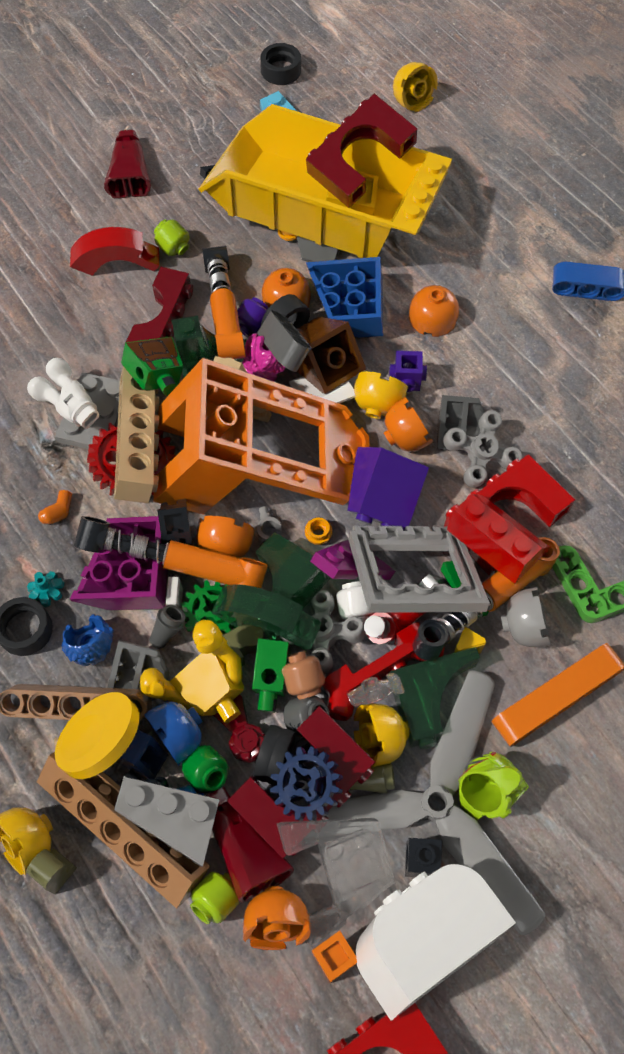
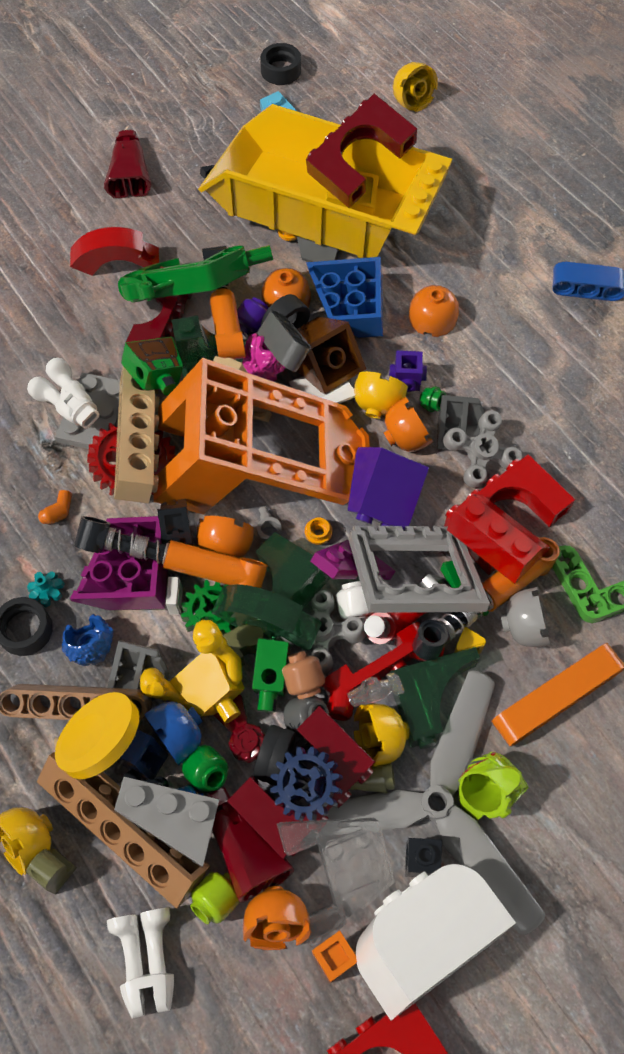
(163, 983): none -> white piece
(167, 625): dark grey cone -> none
(171, 237): lime head -> none
(192, 277): none -> green piece
(431, 398): none -> green plate

